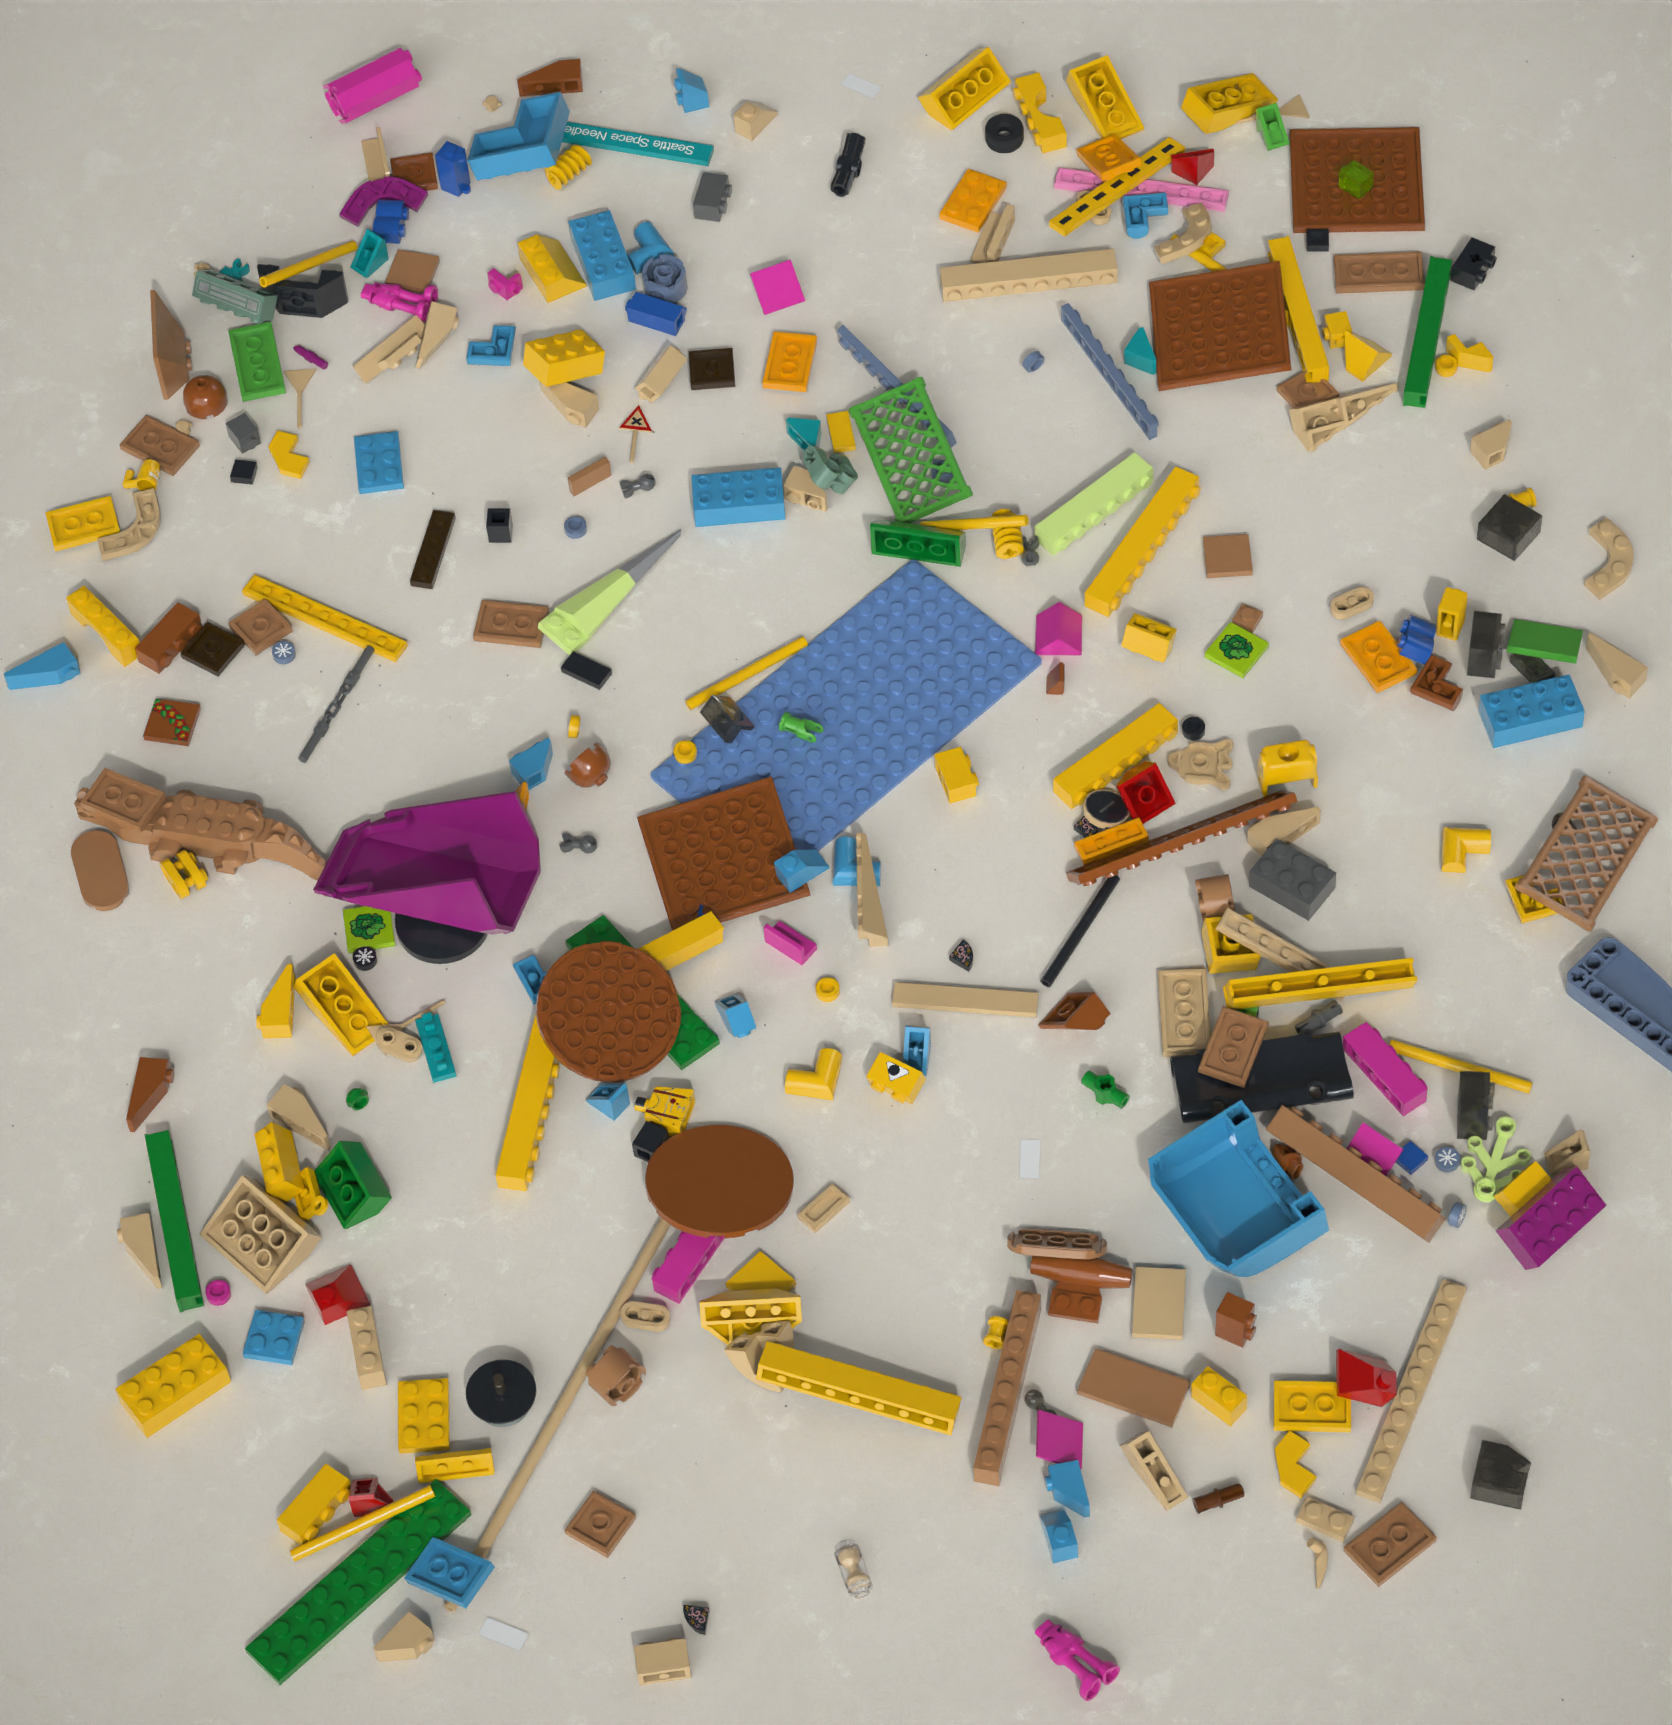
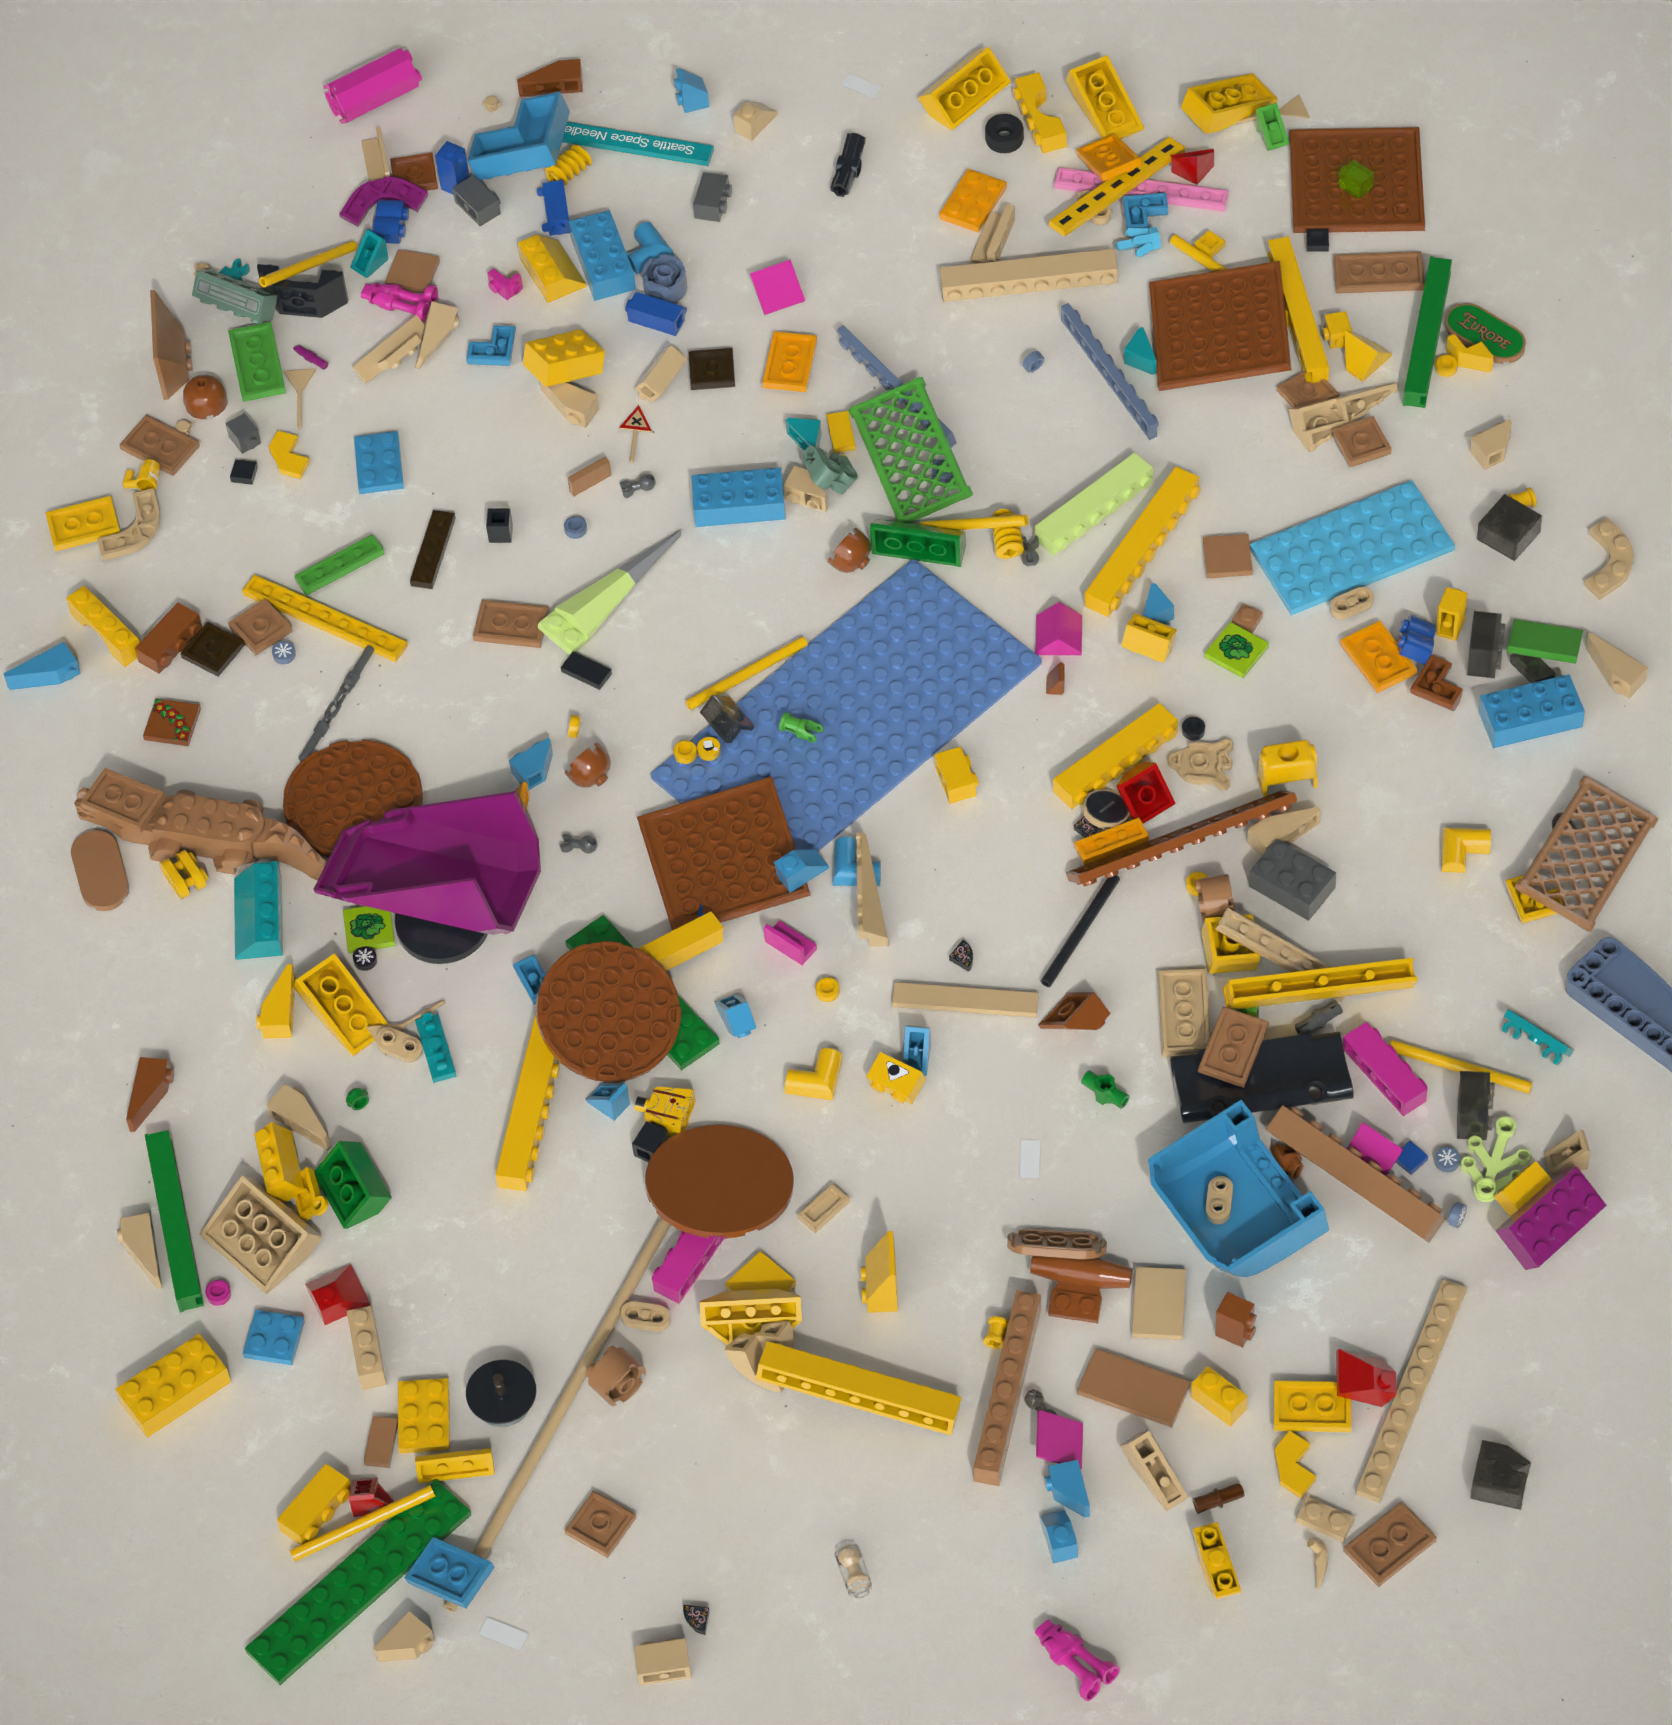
(258, 911): none -> teal slope
(339, 565): none -> bright green plate
(346, 788): none -> dark orange tile
(381, 1442): none -> medium nougat tile
(477, 200): none -> dark grey brick
(555, 207): none -> blue brick
(708, 748): none -> yellow tile
(851, 553): none -> dark orange cylinder
(880, 1277): none -> yellow slope
(1143, 238): none -> medium azure rock
(1158, 606): none -> dark azure slope
(1190, 240): tan plate -> none
(1190, 882): none -> yellow tile
(1215, 1561): none -> yellow slope
(1219, 1198): none -> tan plate
(1351, 547): none -> medium azure plate
(1361, 441): none -> medium nougat plate
(1473, 264): black brick -> none
(1476, 325): none -> green tile
(1537, 1036): none -> teal plate

